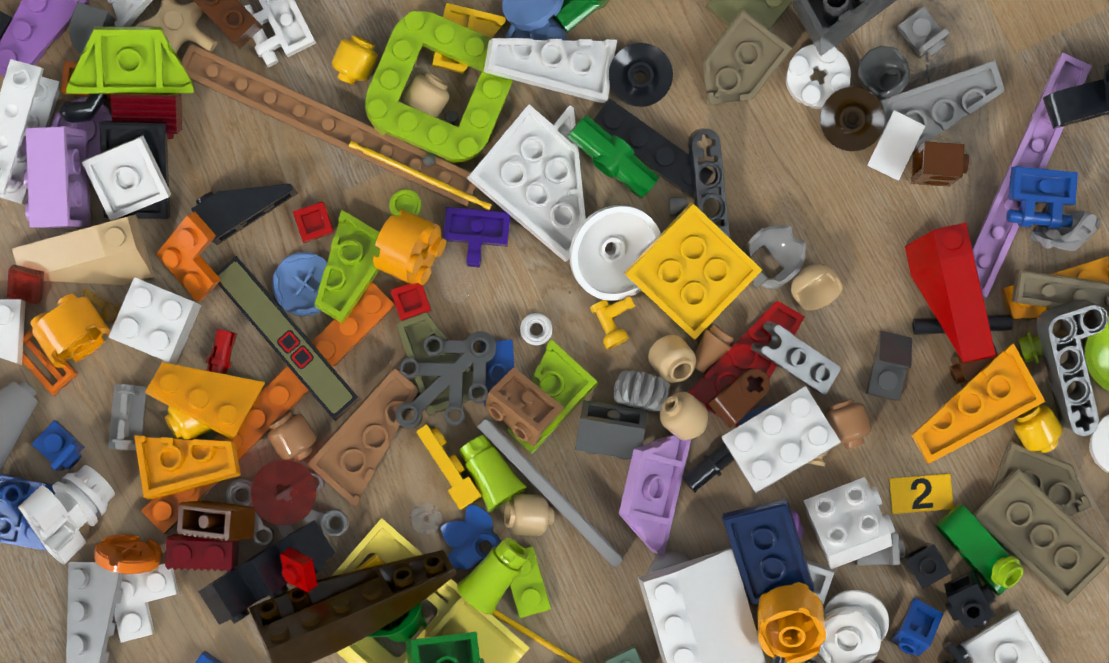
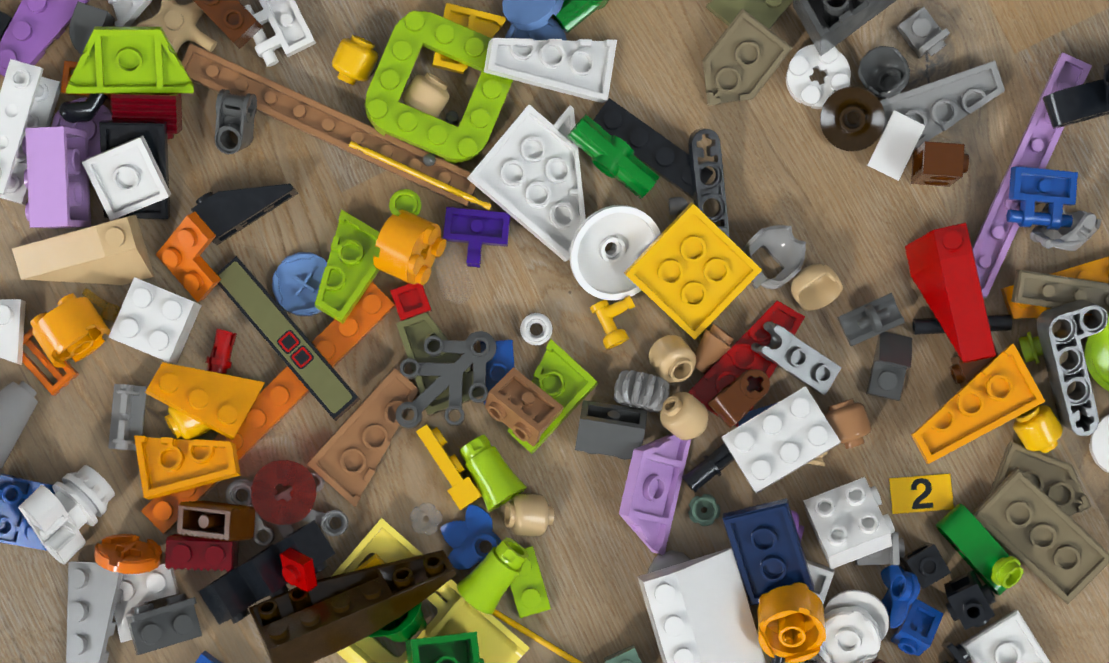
(25, 284): clear red tile -> none
(59, 446): blue bracket -> none
(165, 625): none -> dark grey bracket
(237, 115): none -> dark grey piece
(291, 437): medium nougat head -> none
(313, 222): red plate -> none
(550, 492): light grey tile -> none
(644, 59): black dish -> none
(707, 518): none -> sand green plate
(871, 319): none -> dark grey hips
(901, 592): none -> blue plate

